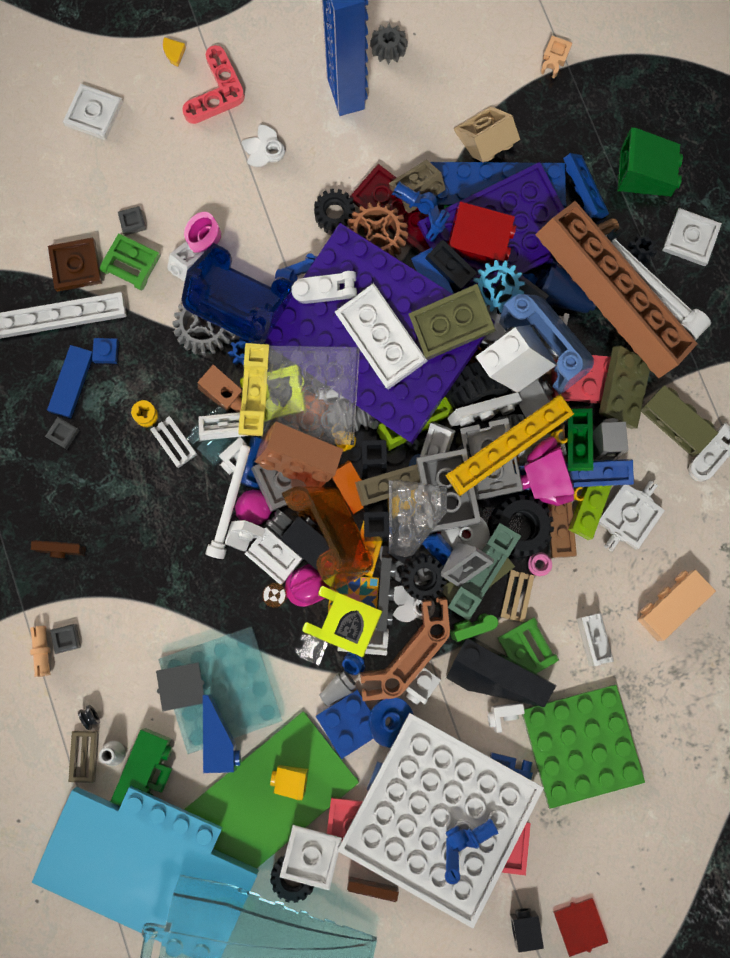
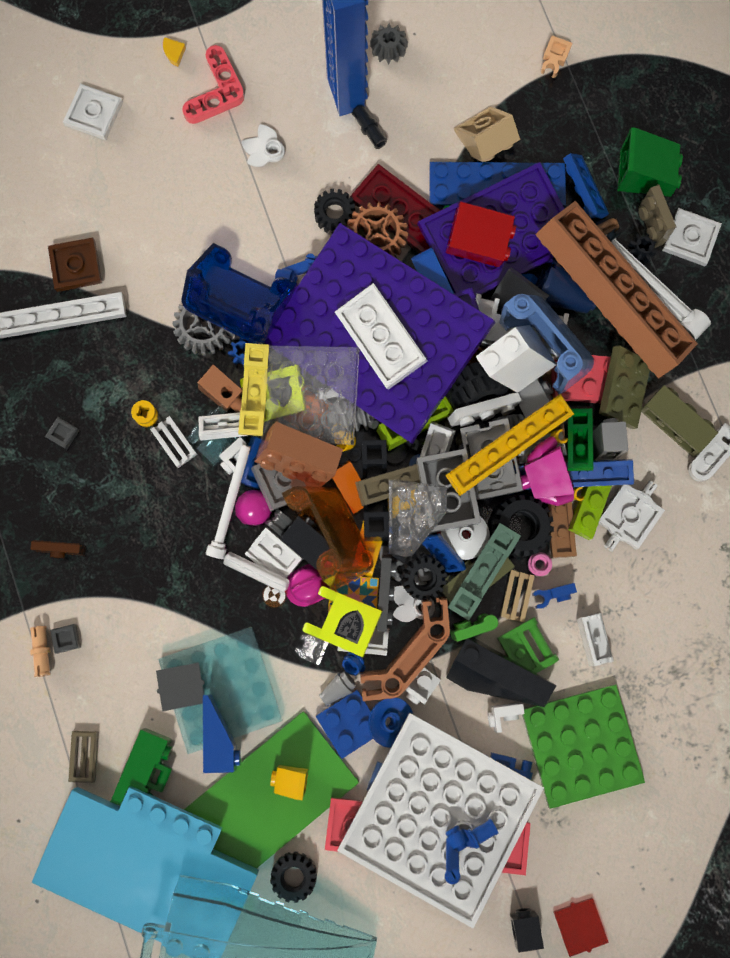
(70, 381): blue tile -> none
(88, 717): black bush -> none
(105, 350): blue plate -> none
(117, 750): white cone -> none
(131, 220): dark grey tile -> none
(132, 254): bright green plate -> none
(181, 260): white bracket -> none
(202, 232): dark pink piece -> none
(241, 533): white bracket -> none
(256, 572): none -> white axle
(310, 857): white tile -> none
(325, 288): white plate -> none
(369, 126): none -> black pin
(372, 889): reddish brown tile -> none
(421, 178): dark tan bracket -> none
(426, 204): blue pin -> none
(451, 265): black panel -> none
(452, 322): olive plate -> none
(465, 563): light grey slope -> none
(488, 283): medium azure gear -> none
(560, 593): none -> blue plate
(657, 216): none -> dark tan plate
(675, 604): light nougat brick -> none

